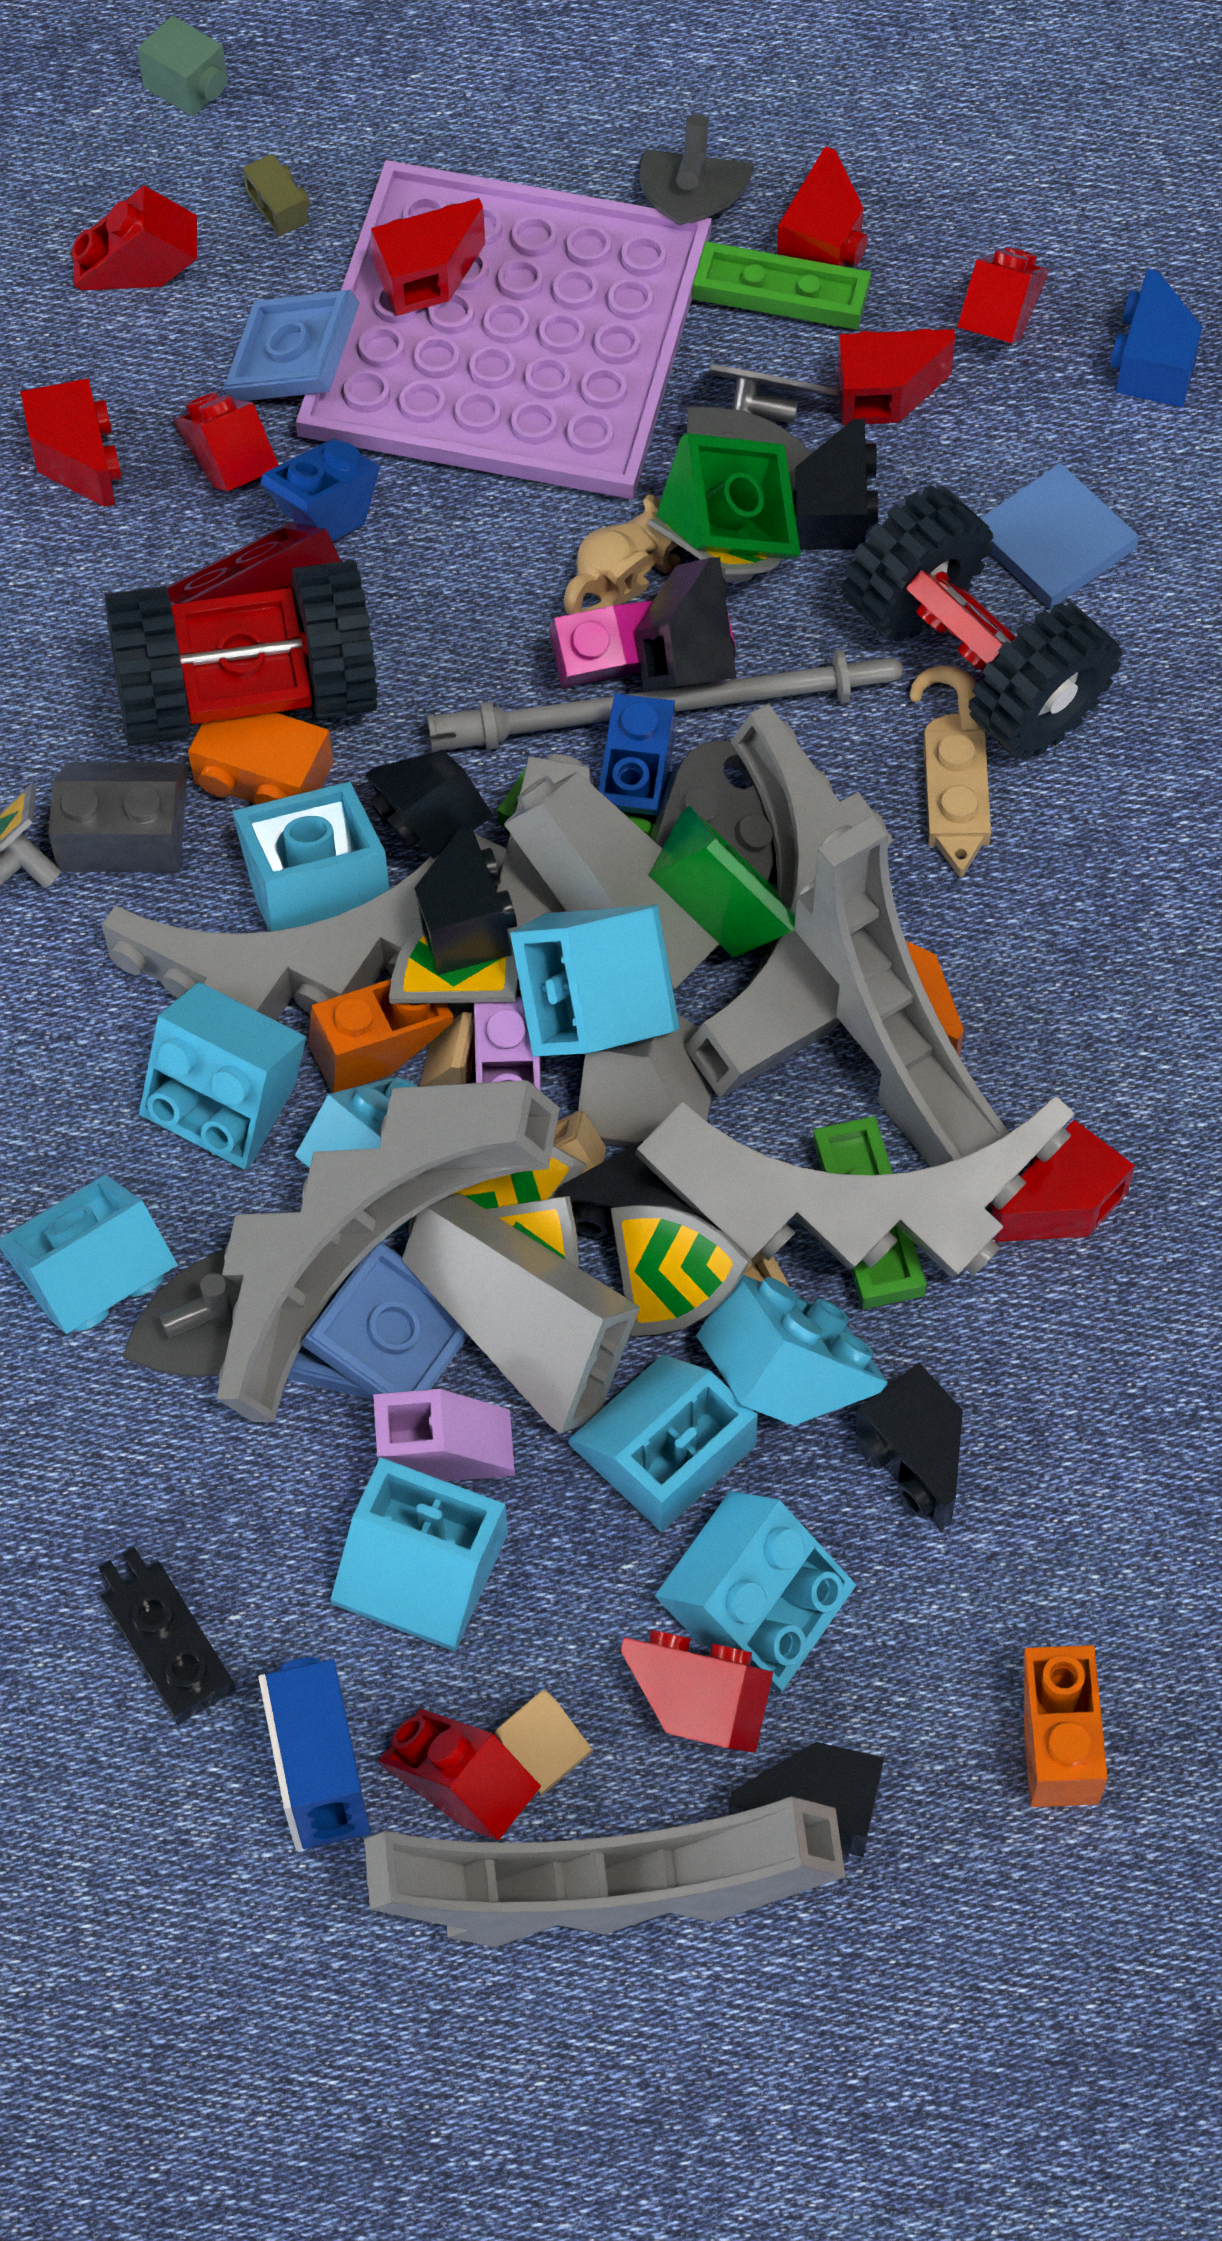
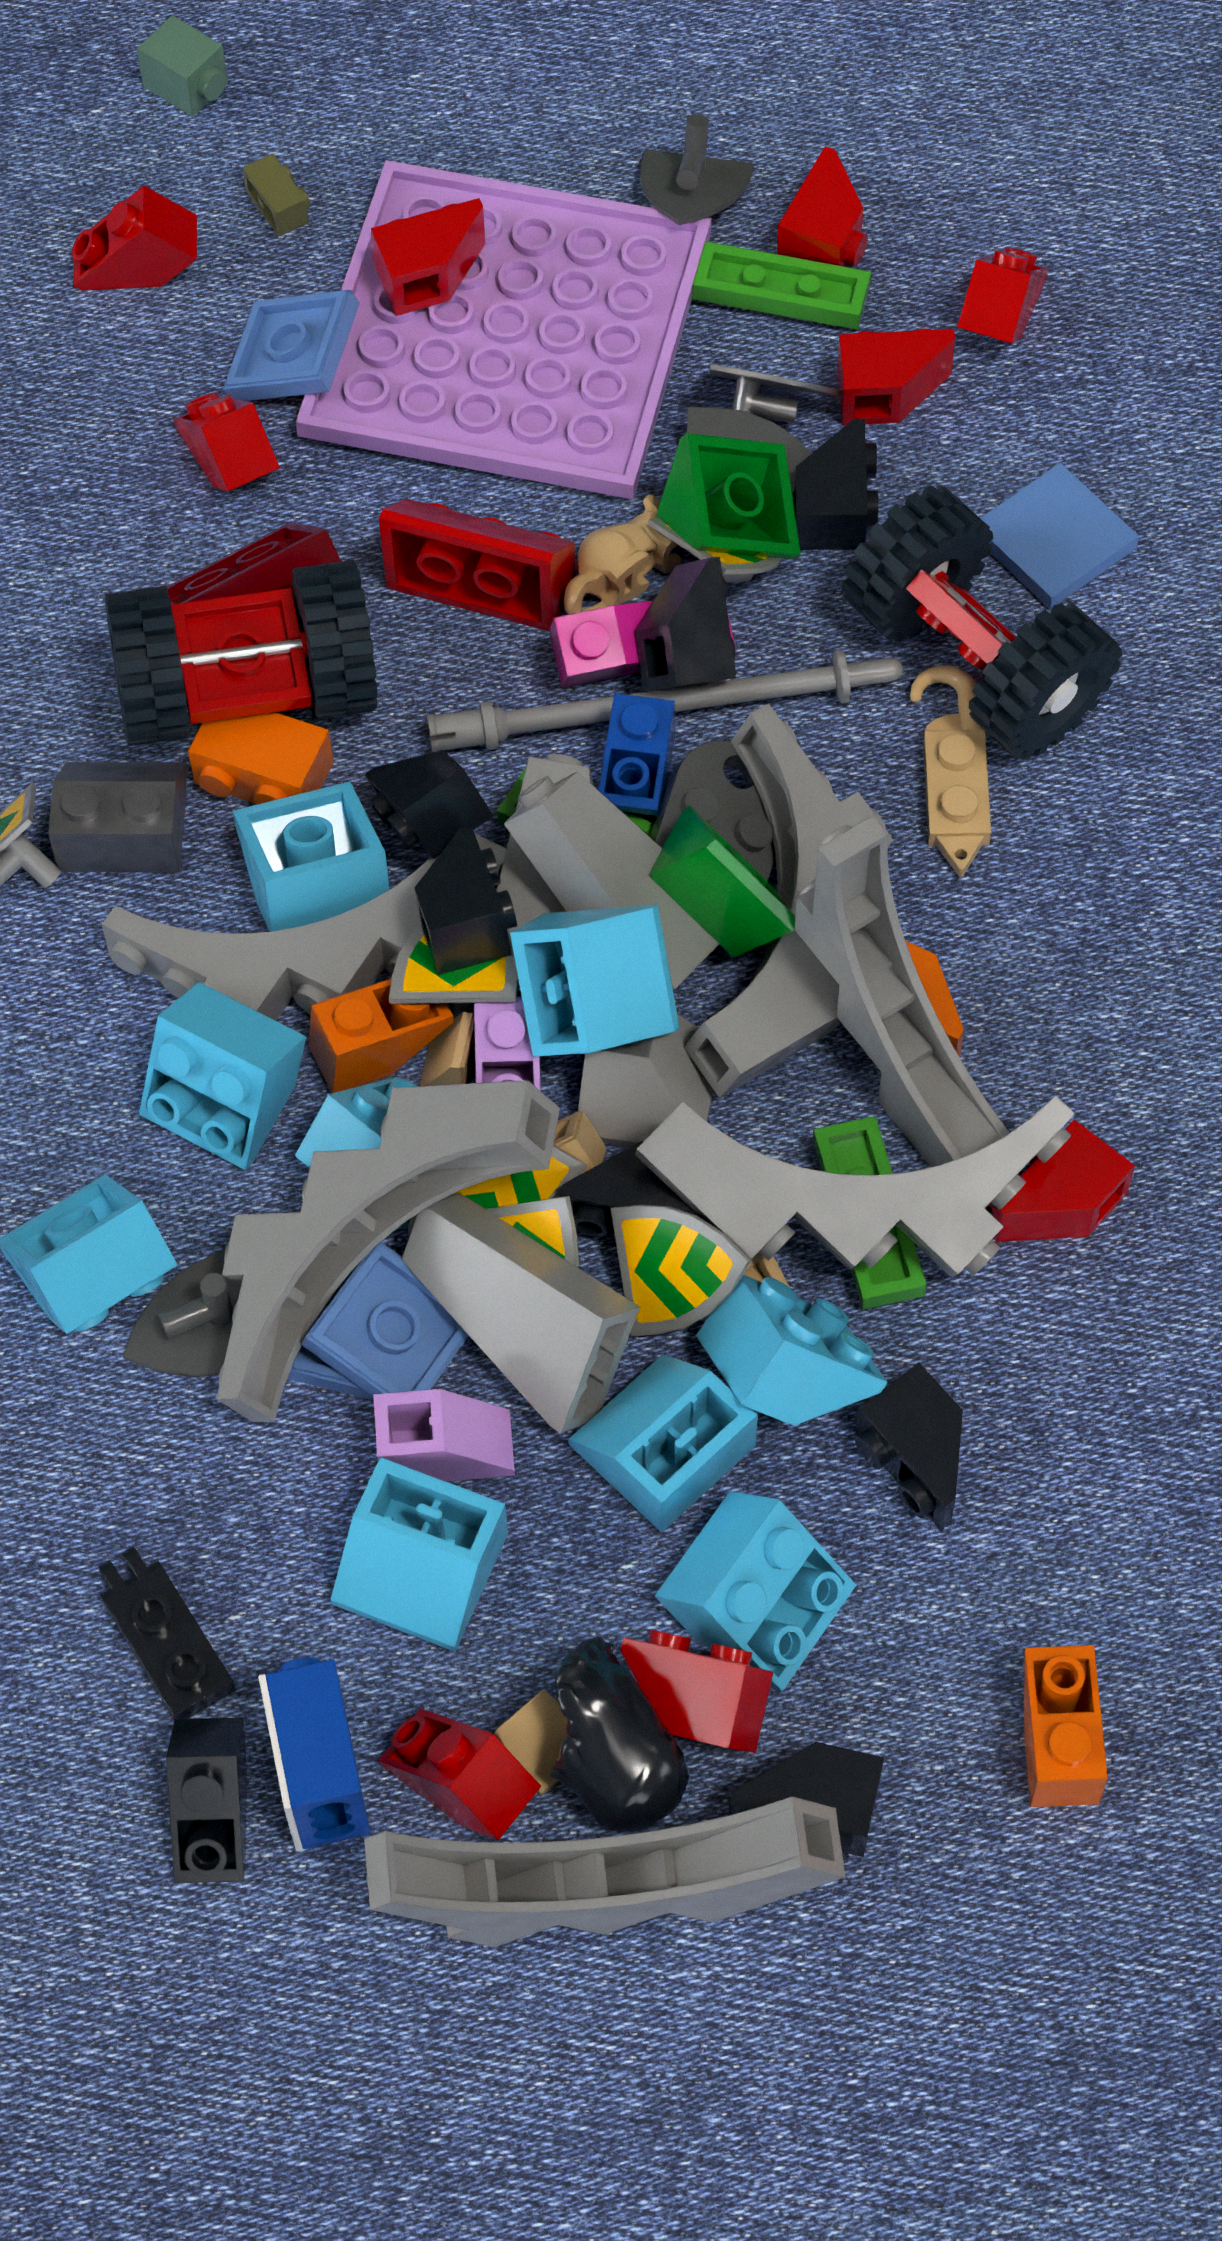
(67, 439): red slope -> none
(207, 1799): none -> black slope
(325, 487): blue slope -> none
(475, 562): none -> red slope
(615, 1745): none -> black piece
(1161, 344): blue slope -> none

